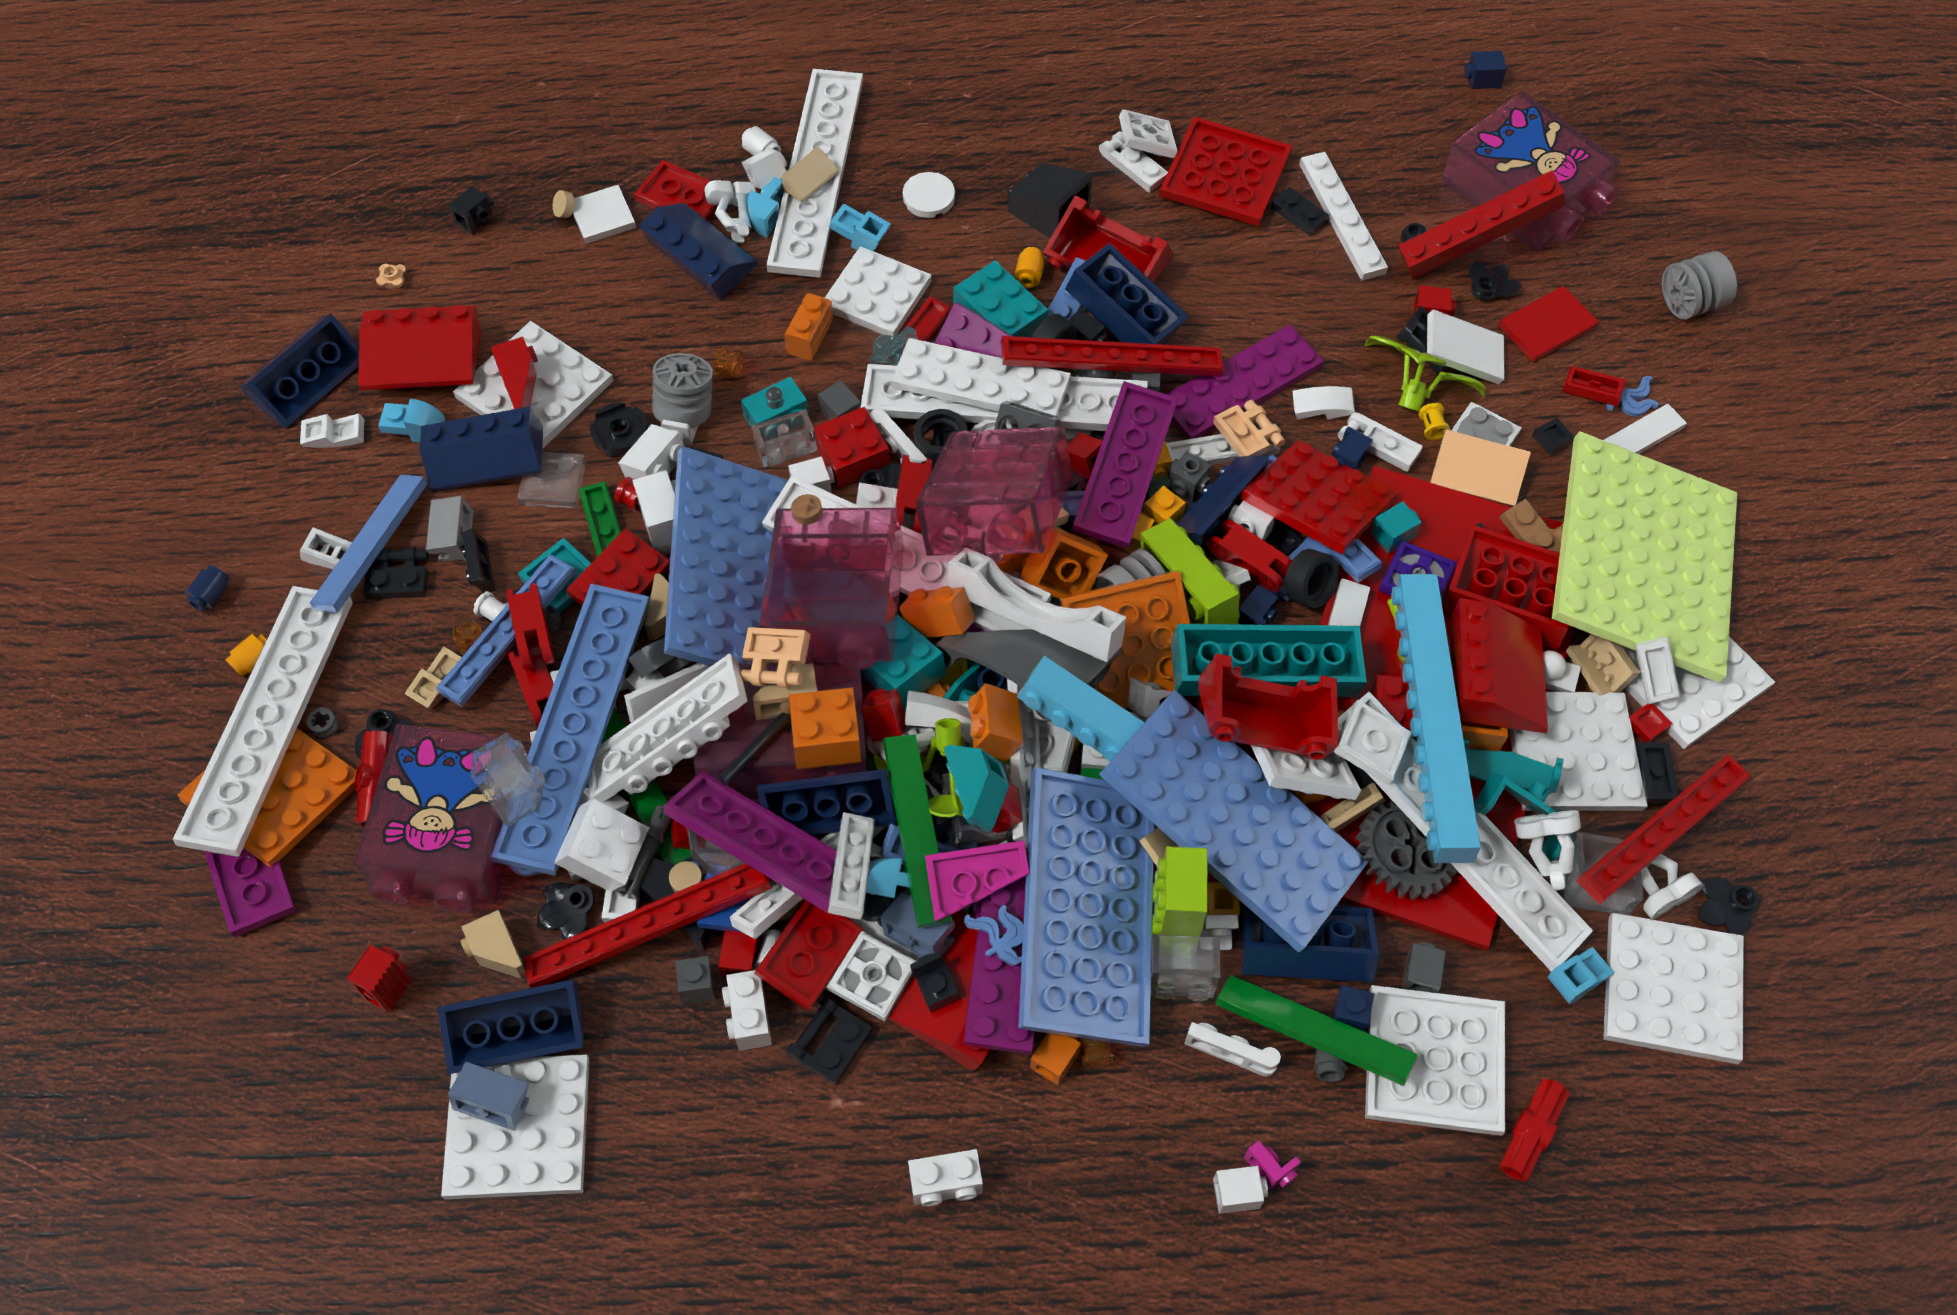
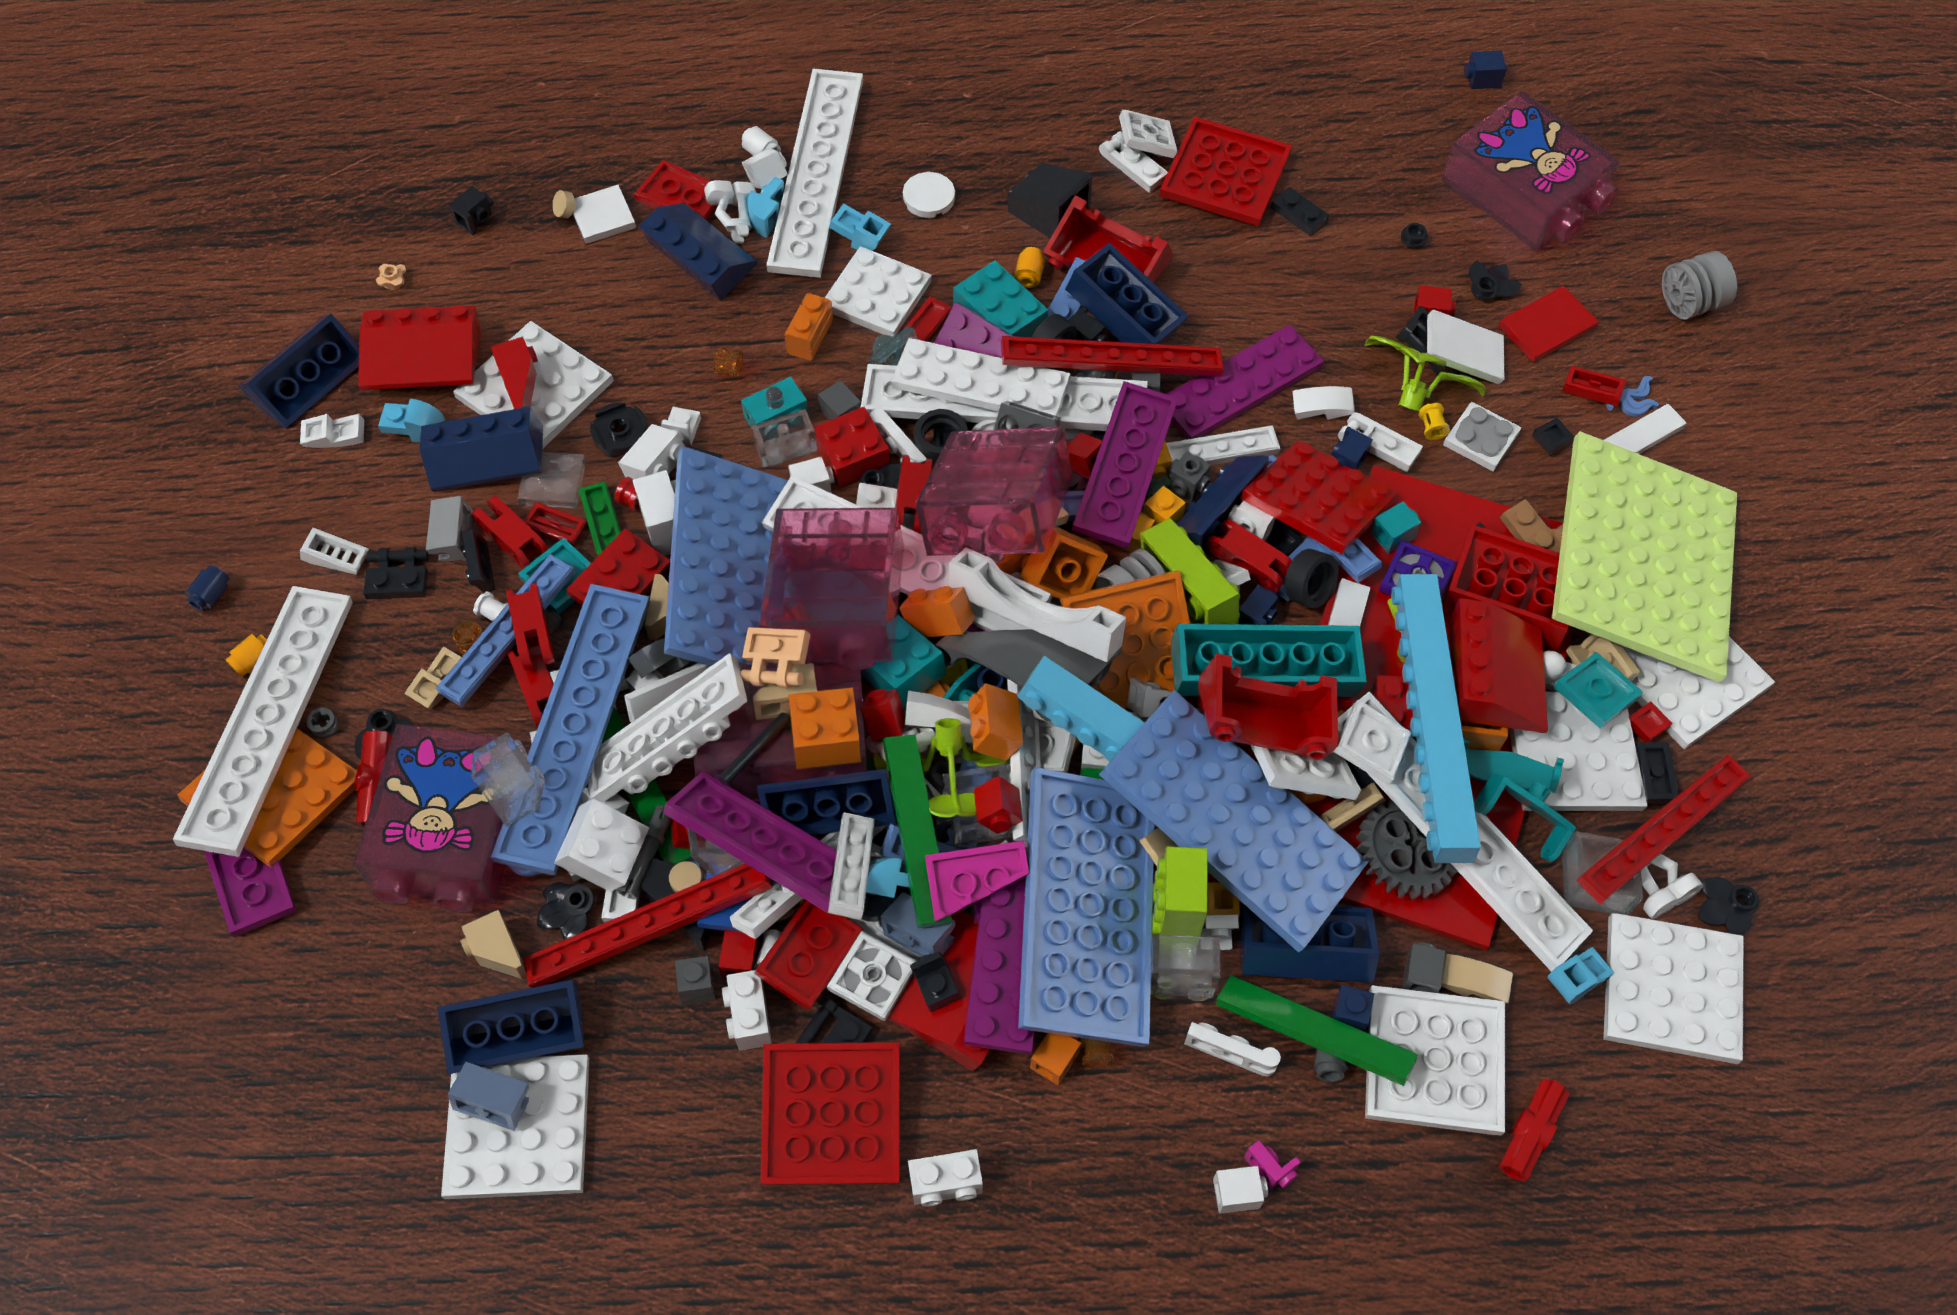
(368, 543): medium blue tile -> none
(380, 977): red brick -> none
(509, 532): none -> red piece
(572, 534): none -> red tile
(682, 389): light grey wheel -> none
(806, 509): medium nougat tile -> none
(808, 175): tan slope -> none
(831, 1114): none -> red plate
(979, 784): teal slope -> none
(1004, 945): medium blue piece -> none
(1241, 432): light nougat plate -> none
(1343, 216): white plate -> none
(1476, 977): none -> tan slope
(1480, 467): light nougat tile -> none
(1482, 224): red brick -> none
(1557, 824): white piece -> none
(1598, 690): none -> teal plate
(1657, 670): white tile -> none

